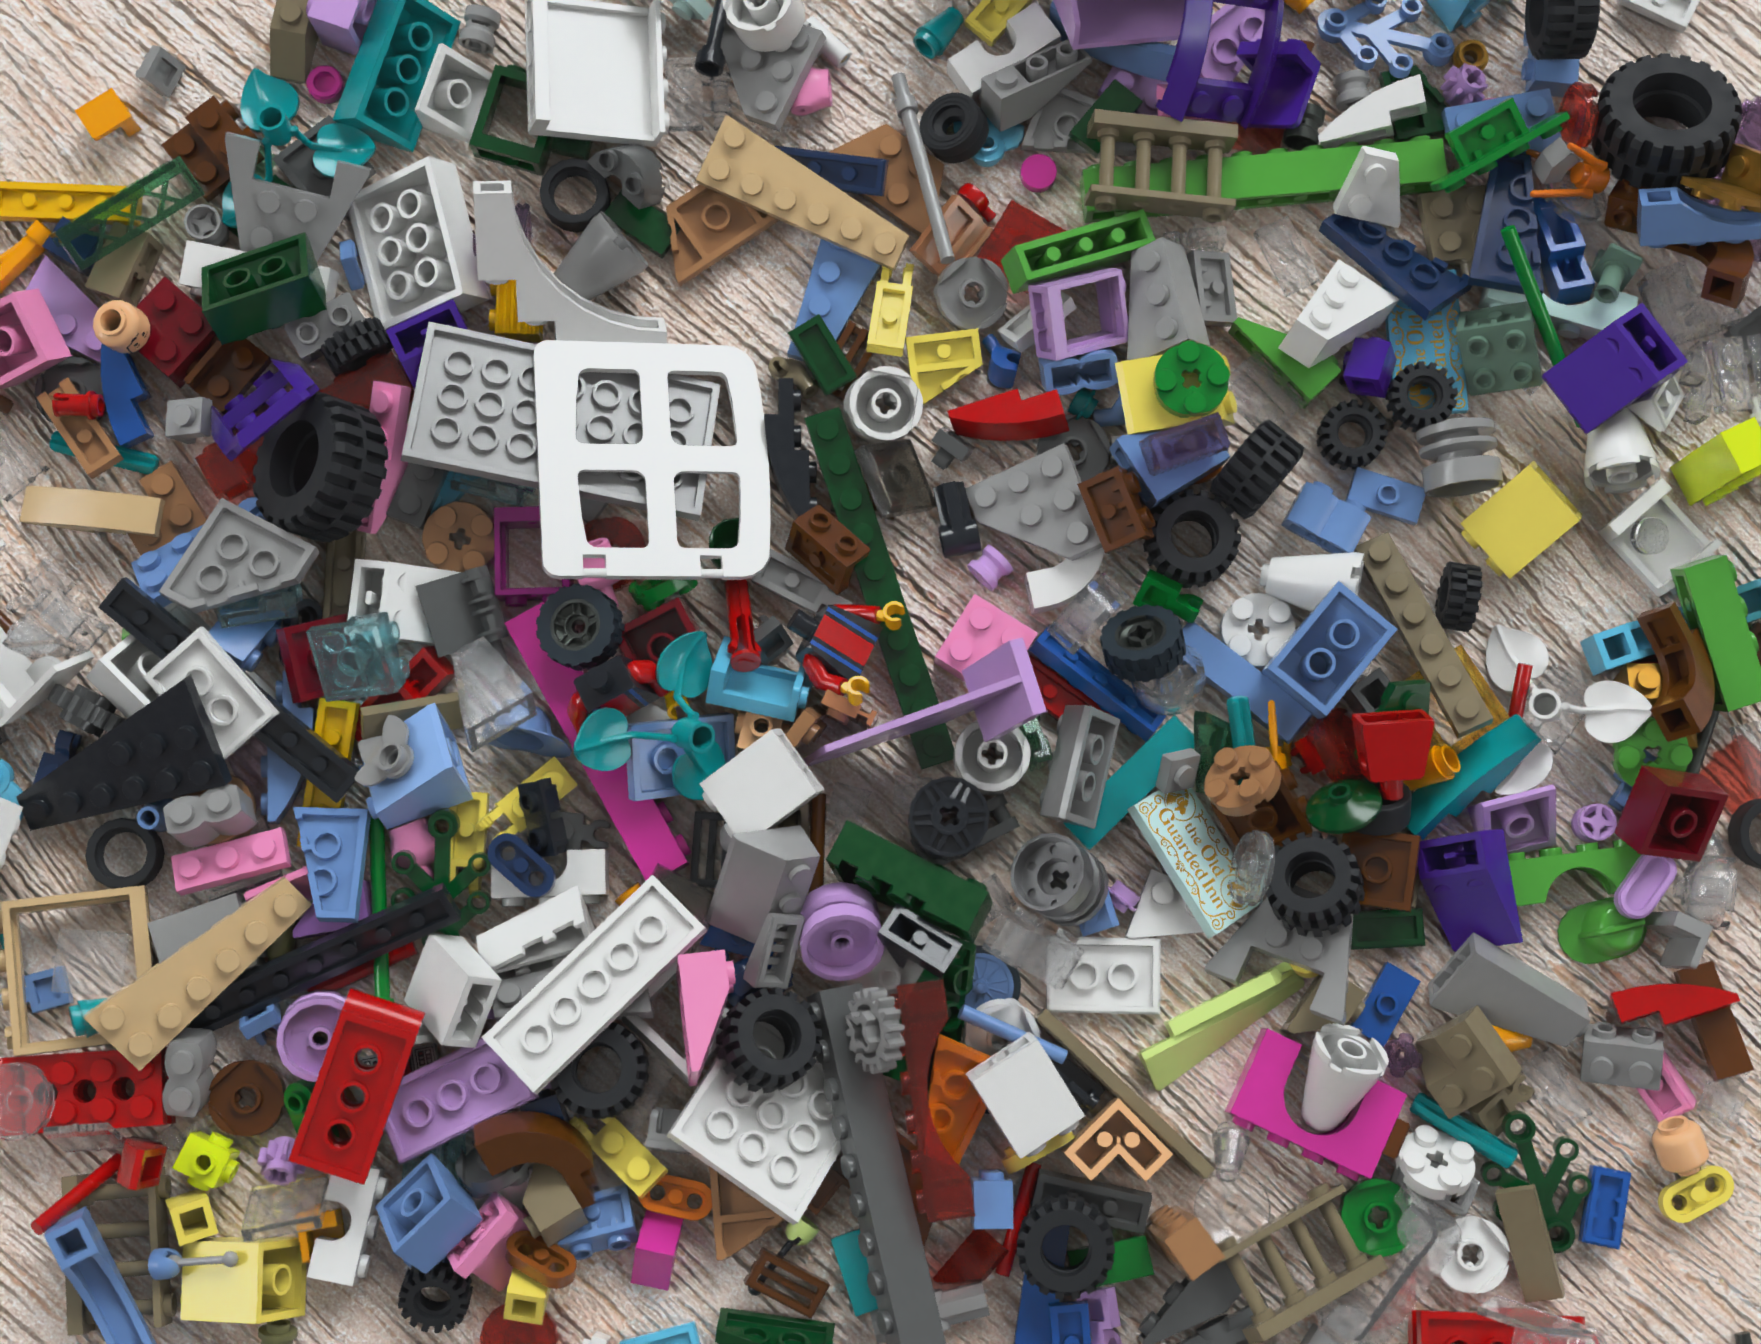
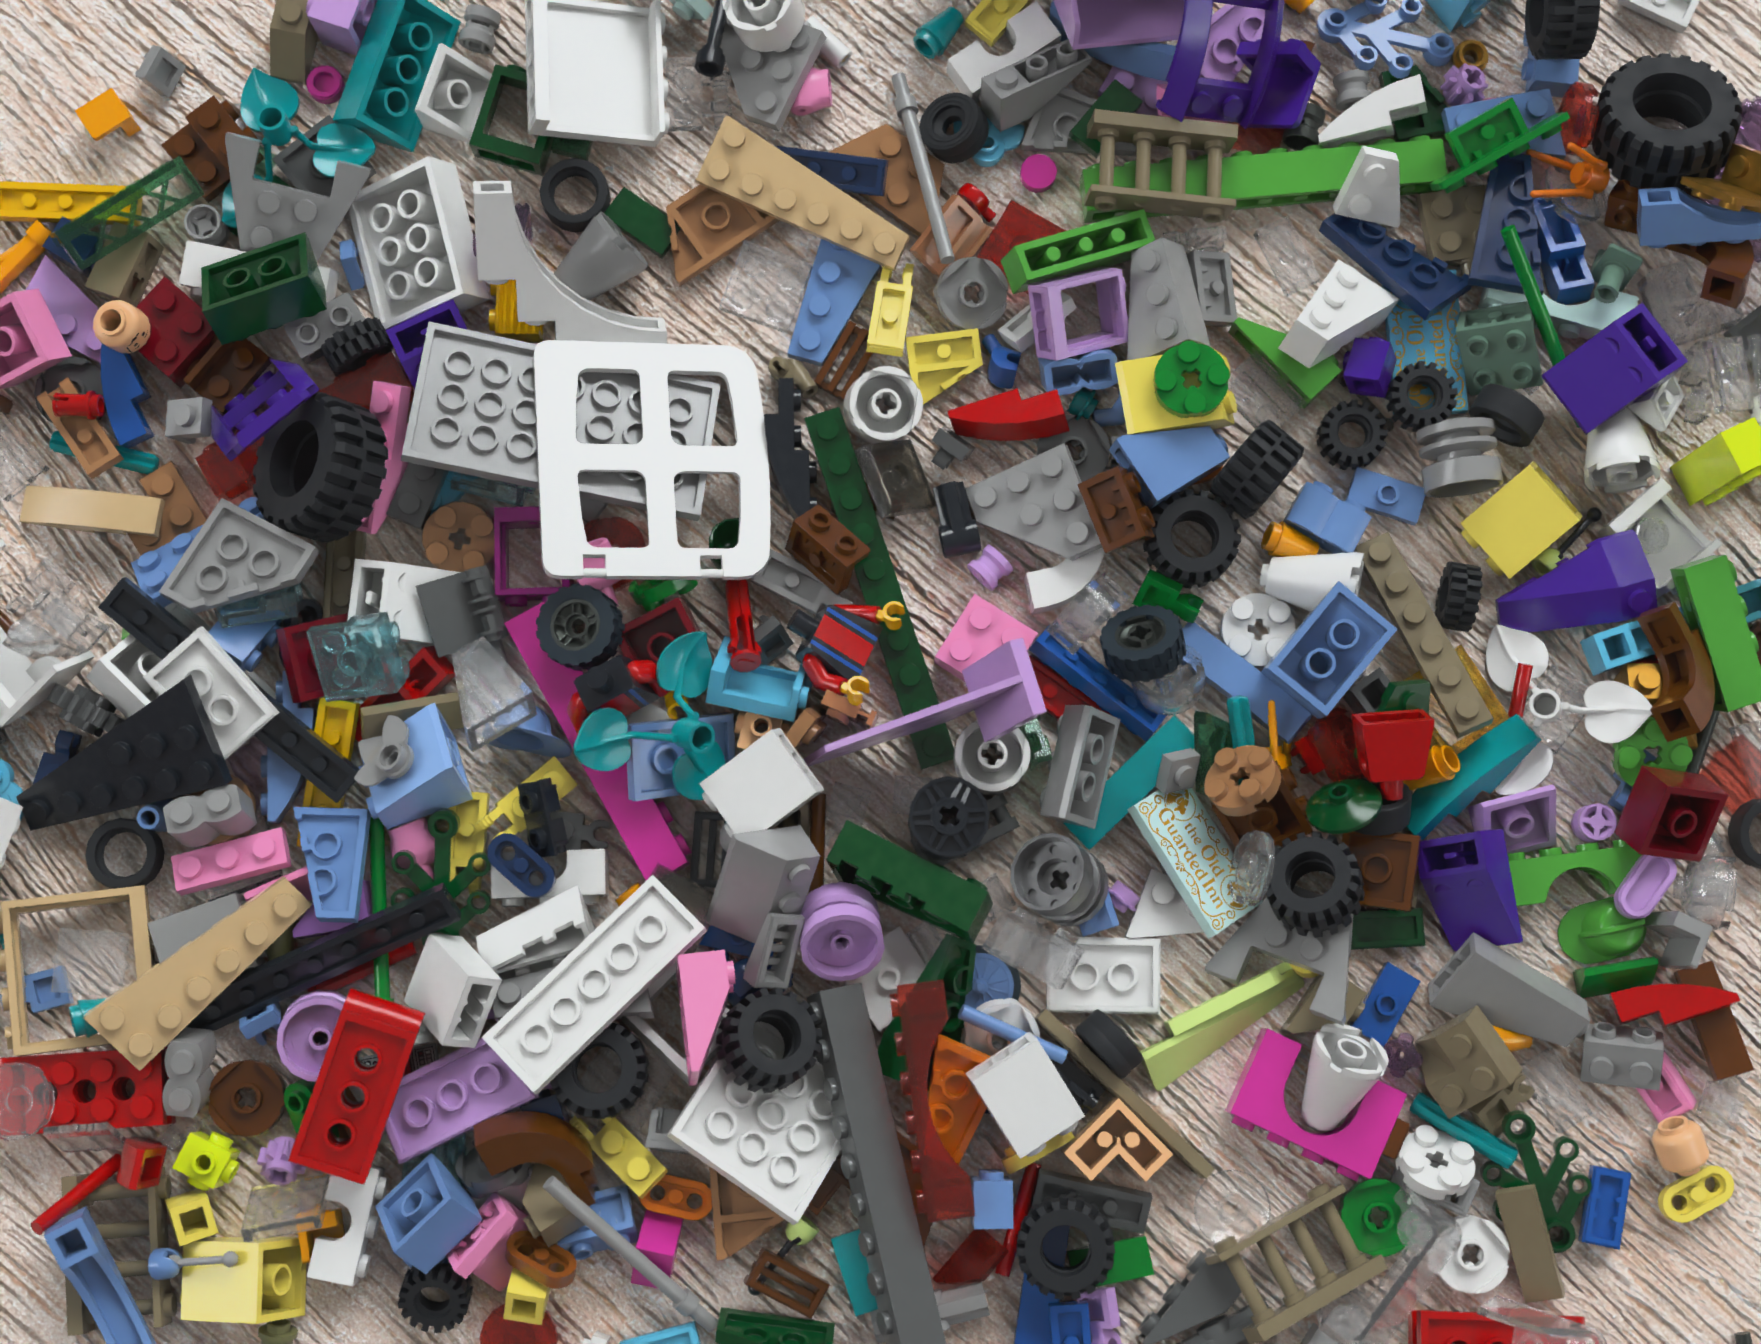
(636, 169): dark grey cylinder -> none
(683, 1299): none -> light grey bar
(765, 287): none -> clear plate
(822, 355): dark green tile -> none
(874, 1030): light grey gear -> none
(915, 939): slope -> none
(1109, 1043): none -> black tyre
(1183, 1241): medium nougat brick -> none
(1184, 444): clear purple brick -> none
(1230, 1148): clear cone -> none
(1284, 541): none -> light orange cone
(1514, 414): none -> black tyre
(1549, 557): none -> hinge
(1554, 162): light grey piece -> none
(1595, 587): none -> dark purple wedge
(1615, 976): none -> green slope

